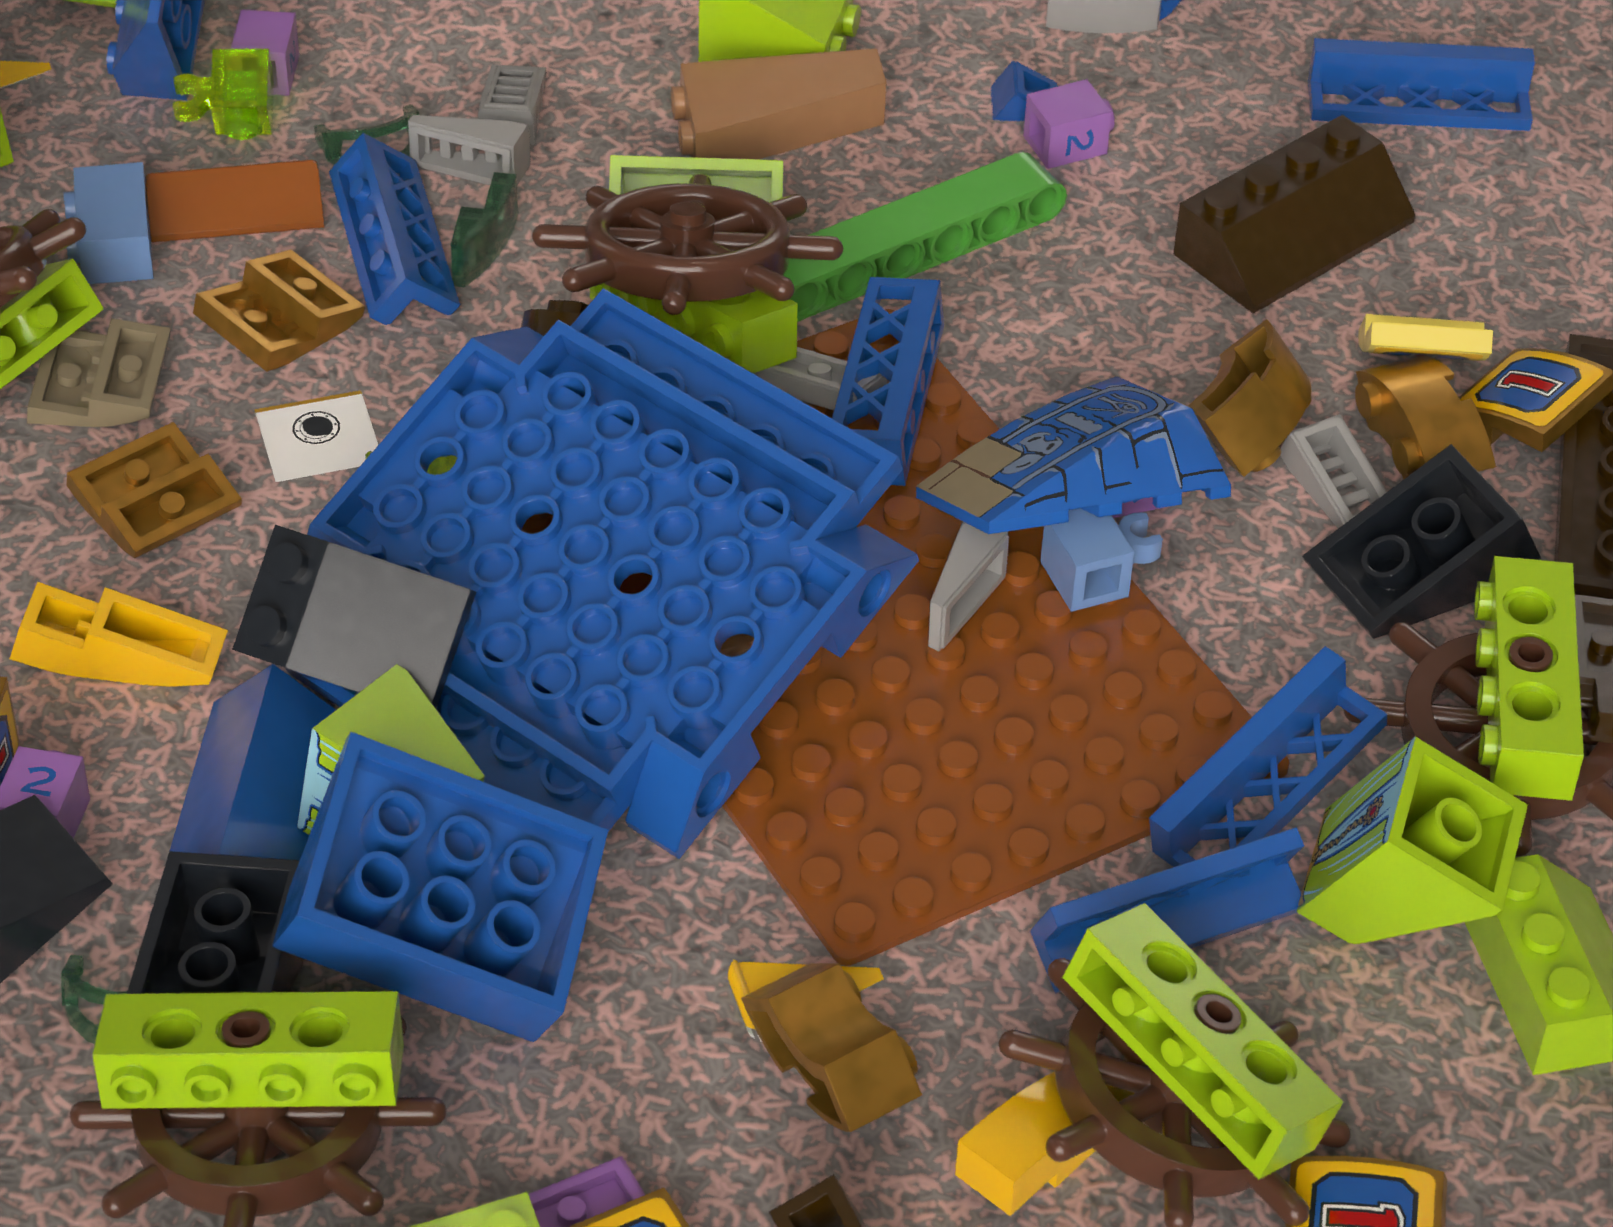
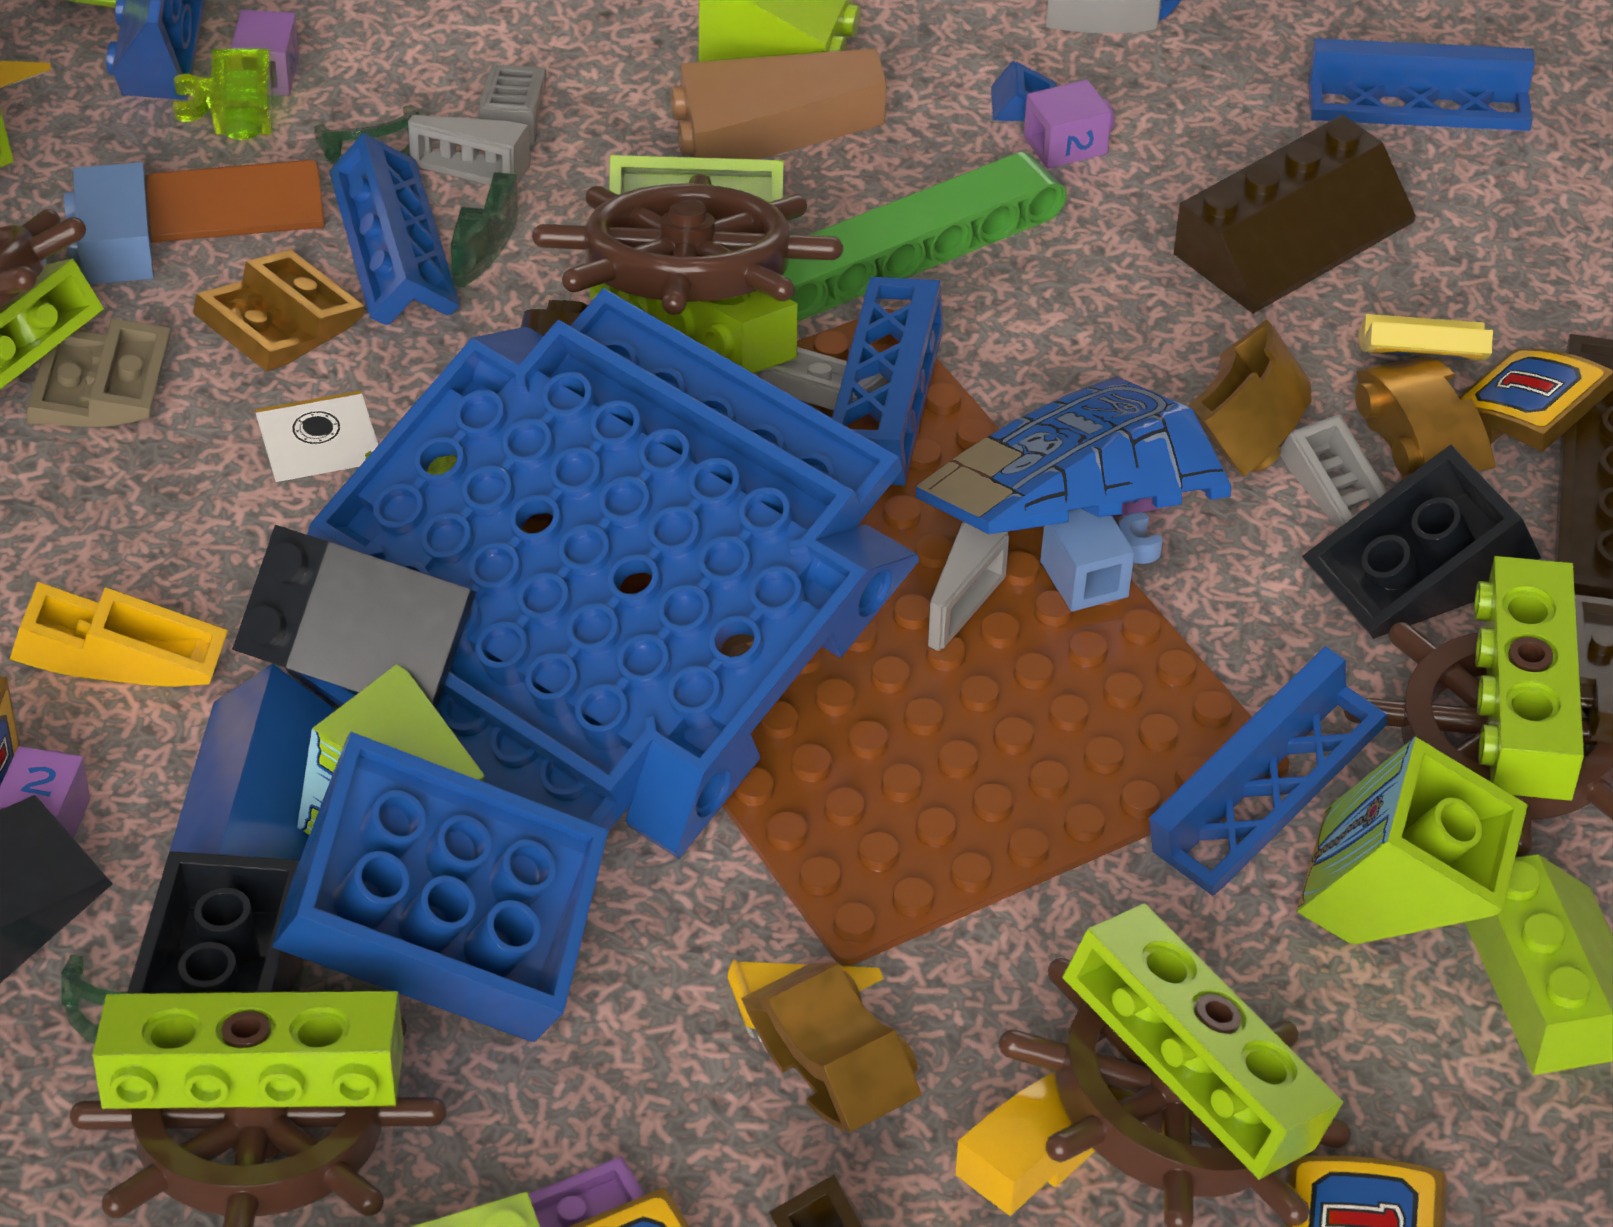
(152, 490): pearl gold slope -> none
(1195, 899): blue fence -> none

